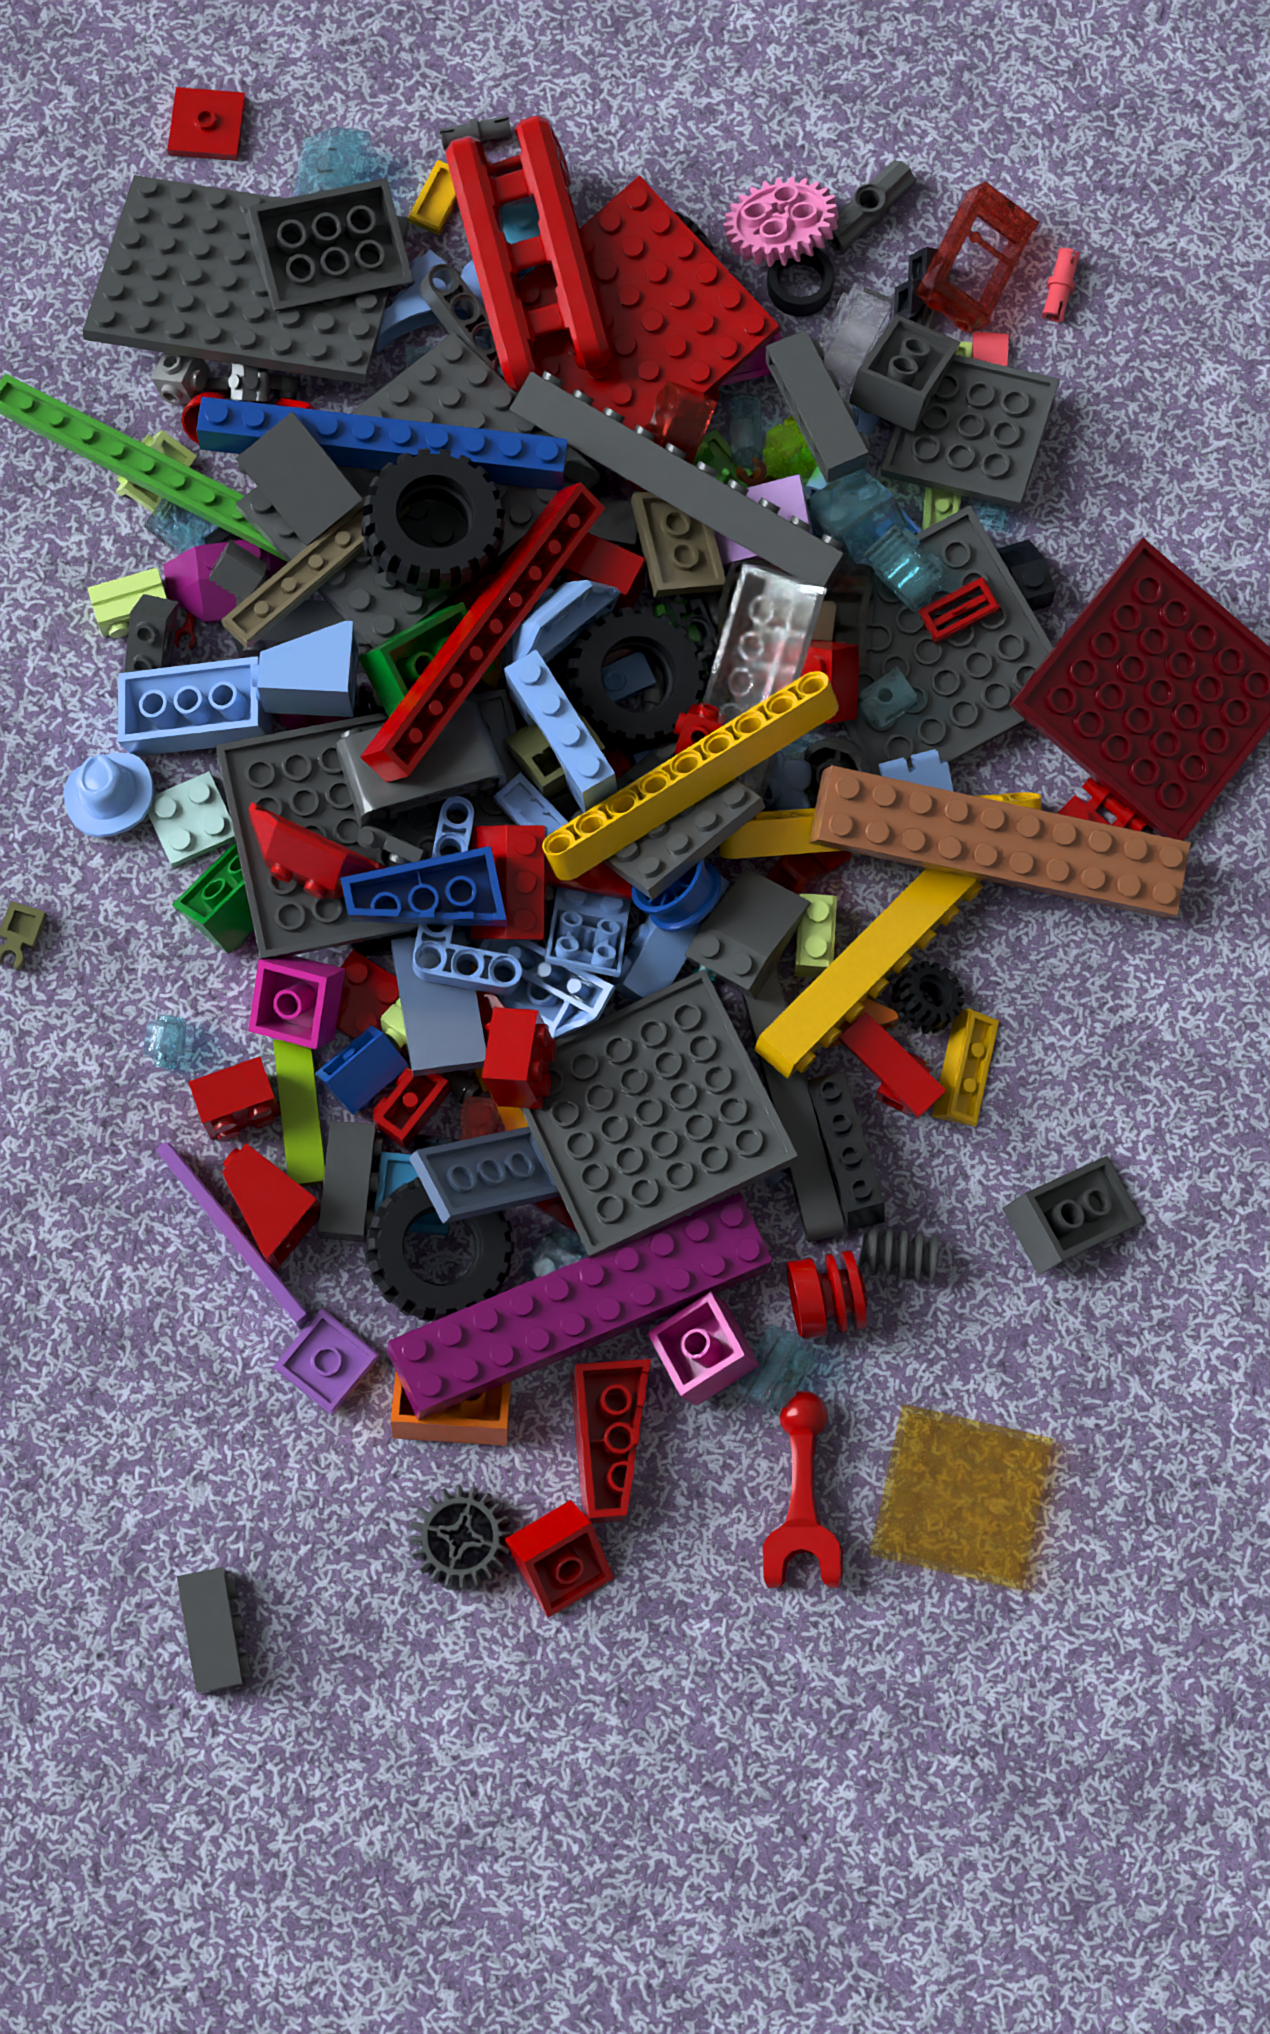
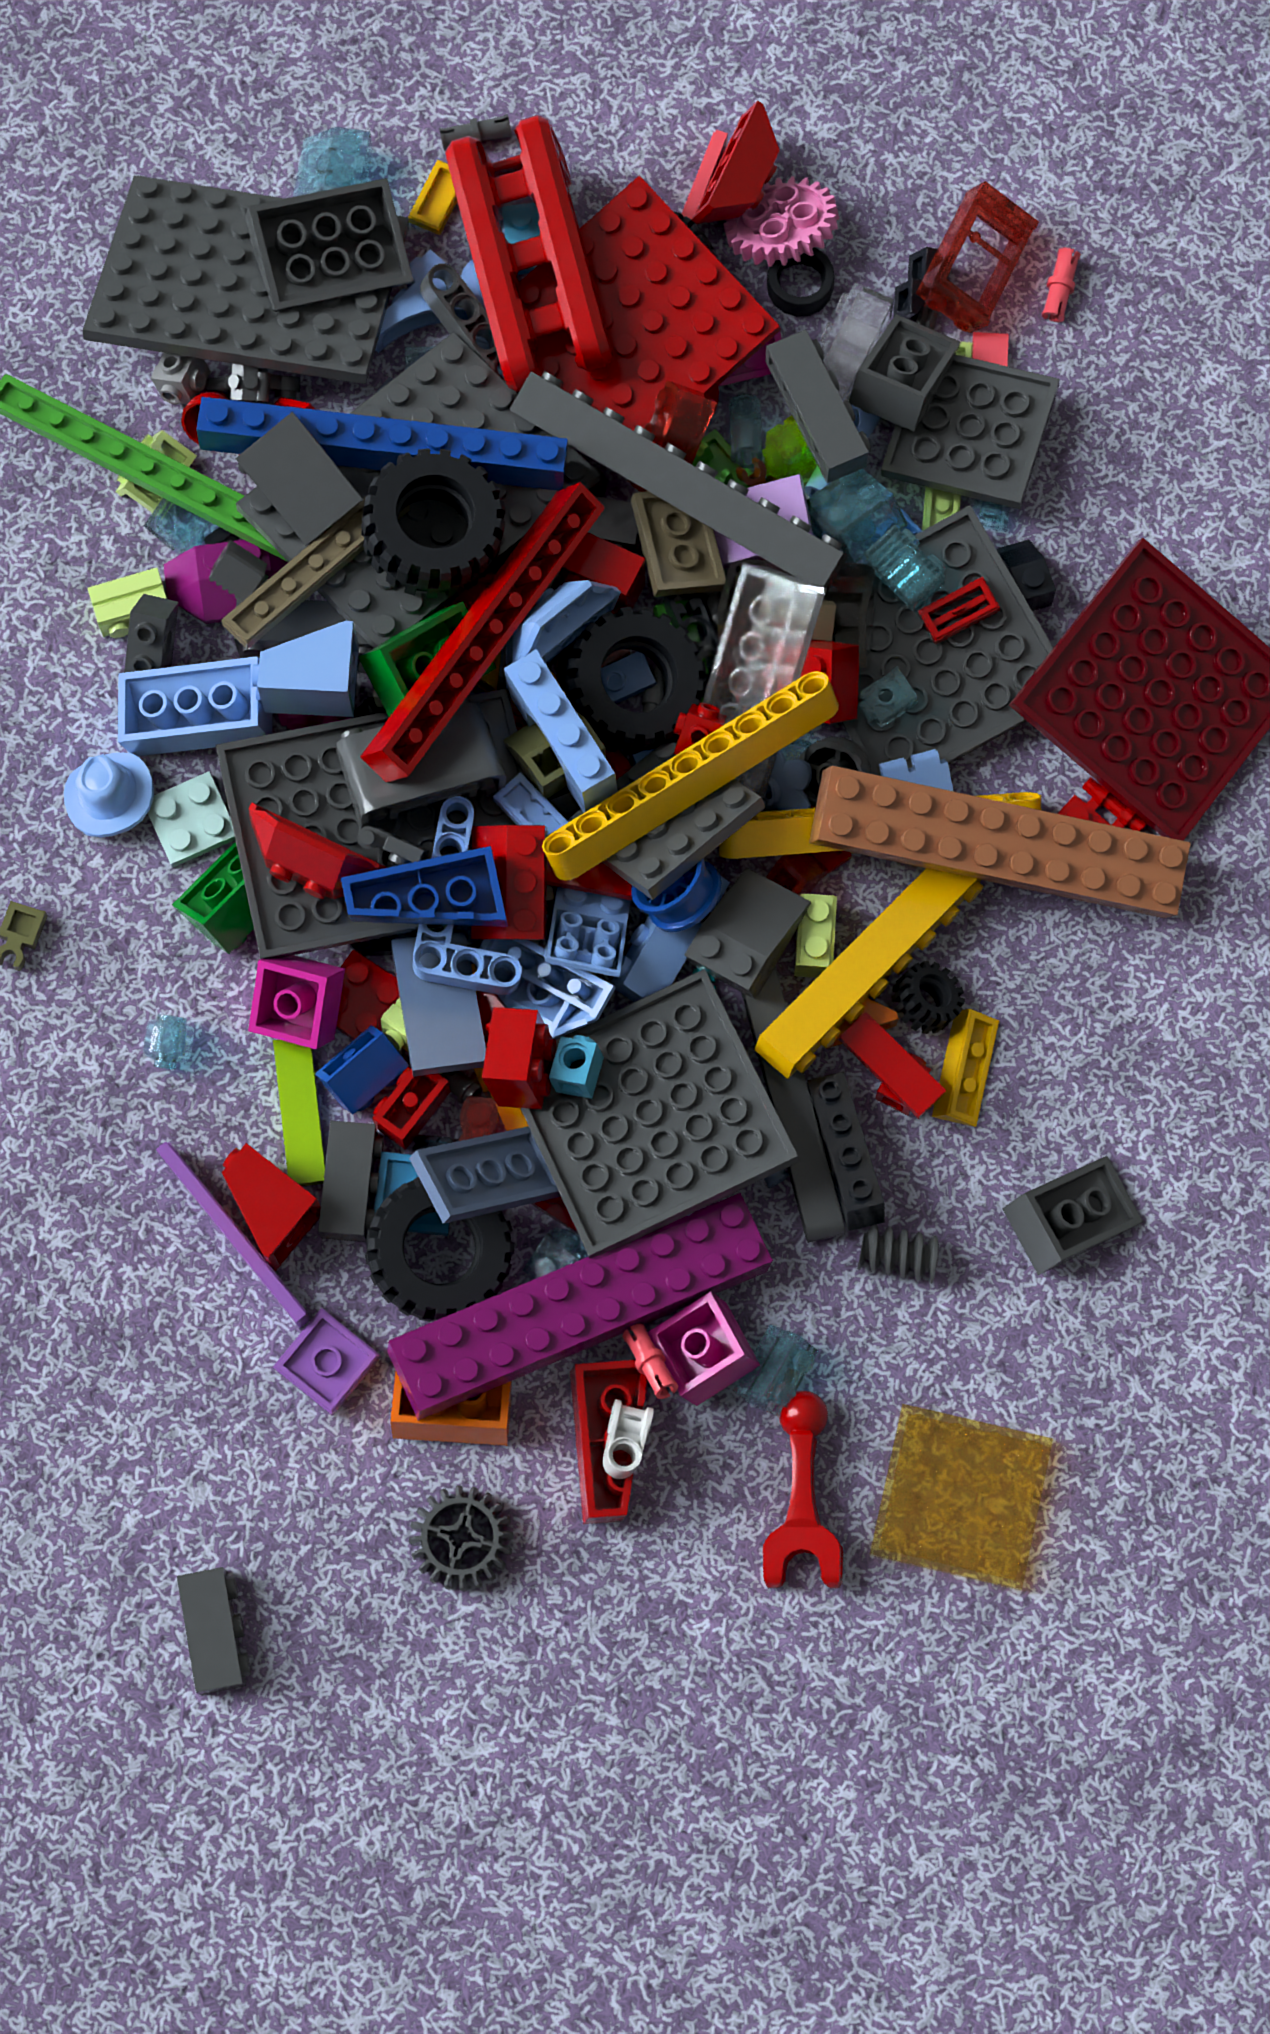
(187, 629): red hand -> none
(206, 123): red plate -> none
(235, 1099): red brick -> none
(560, 1558): red slope -> none
(580, 1080): none -> medium azure brick
(627, 1432): none -> white piece
(650, 1361): none -> coral pin
(706, 171): none -> coral tile
(742, 169): none -> red wedge
(826, 1295): red wheel -> none
(881, 192): dark grey piece -> none

